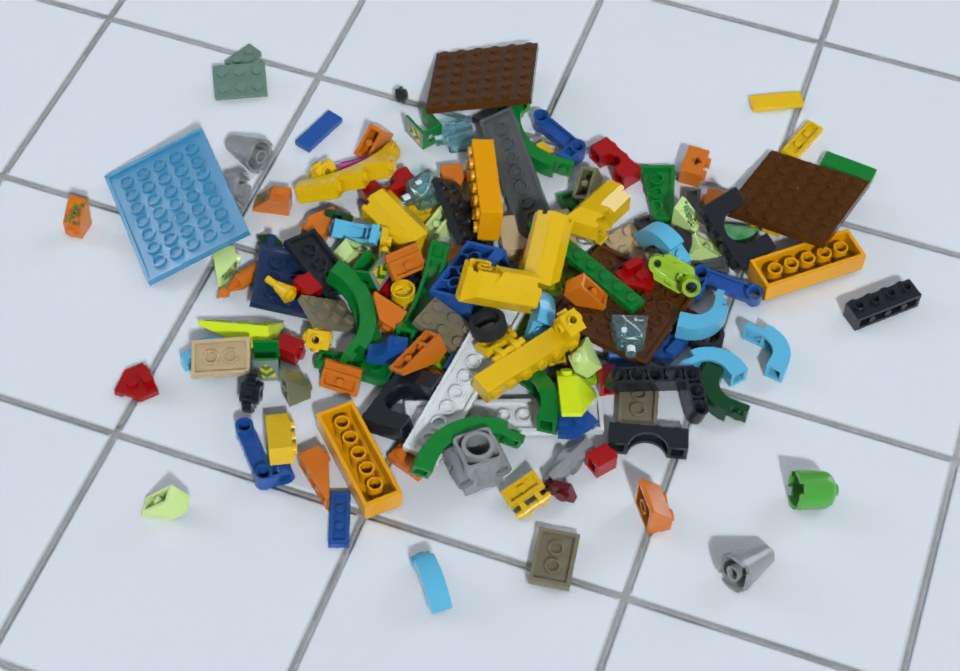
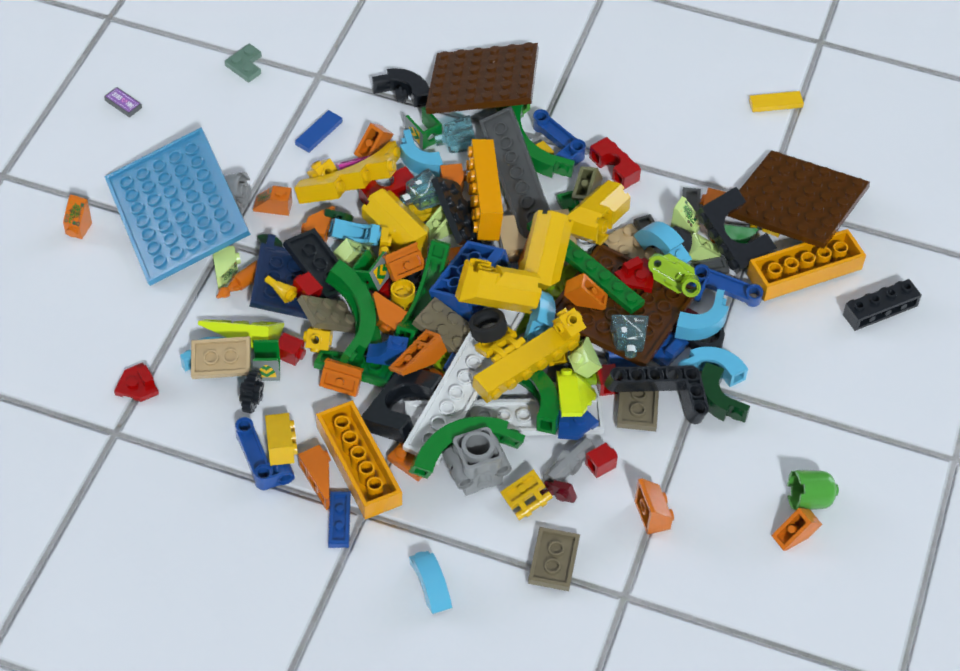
(123, 102): none -> tile
(166, 503): yellowish green slope -> none
(240, 81): sand green plate -> none
(251, 151): light grey cone -> none
(294, 386): olive slope -> none
(414, 83): none -> black arch
(417, 159): none -> medium azure arch
(660, 187): green wing -> none
(671, 440): black arch -> none
(694, 166): orange brick -> none
(745, 566): light grey cone -> none
(774, 344): medium azure arch -> none
(796, 528): none -> orange slope
(802, 139): yellow tile -> none
(848, 166): green tile -> none

